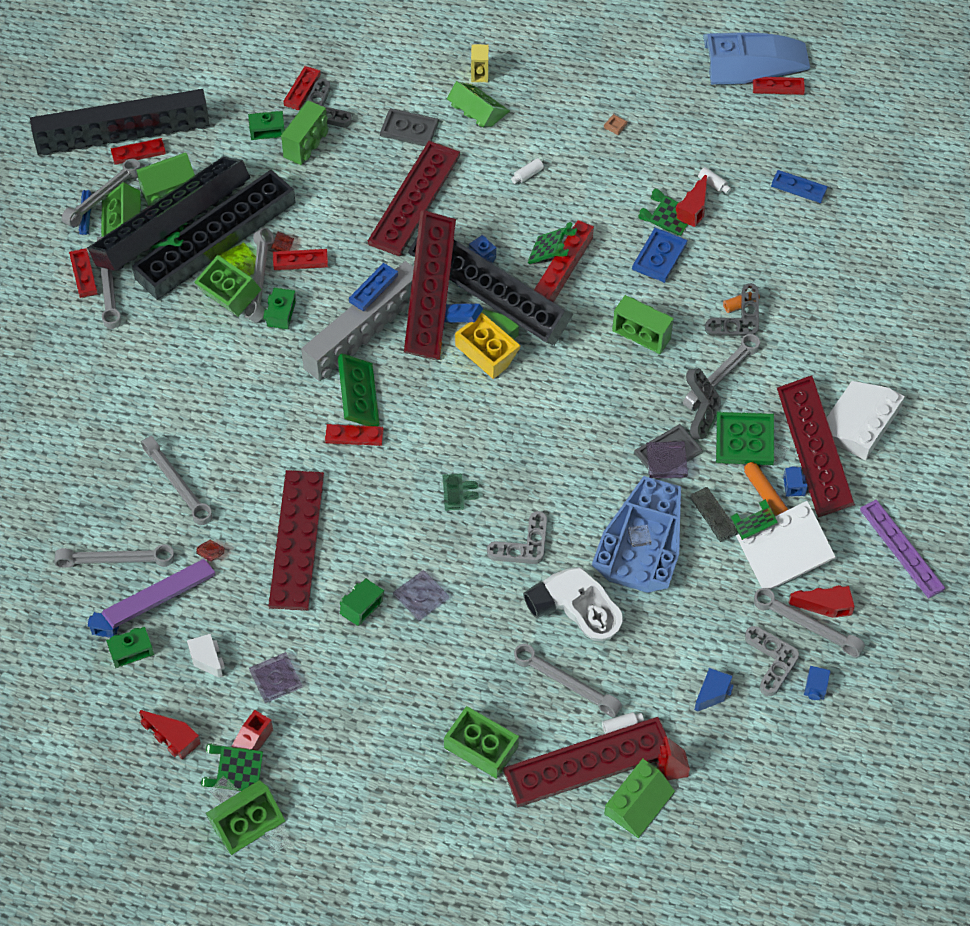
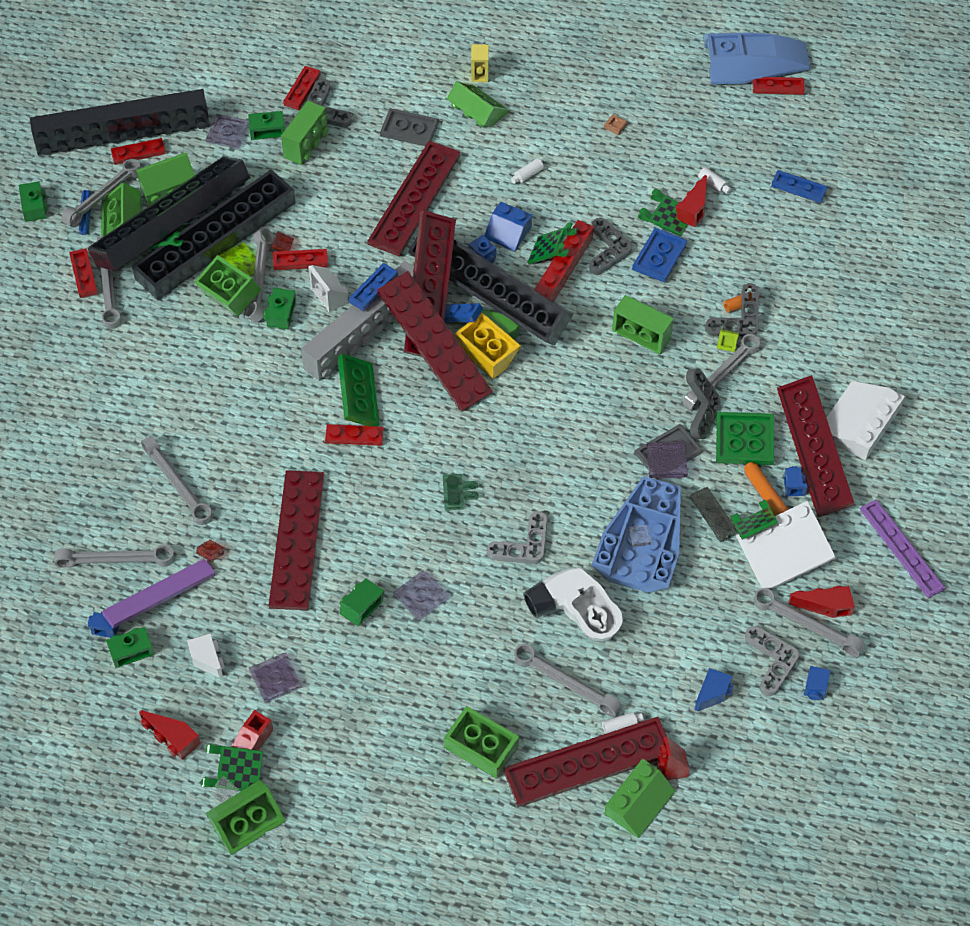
(32, 201): none -> green brick
(227, 131): none -> tile
(327, 288): none -> white slope
(434, 341): none -> dark red plate
(508, 226): none -> blue slope
(614, 247): none -> dark grey beam
(727, 340): none -> lime plate

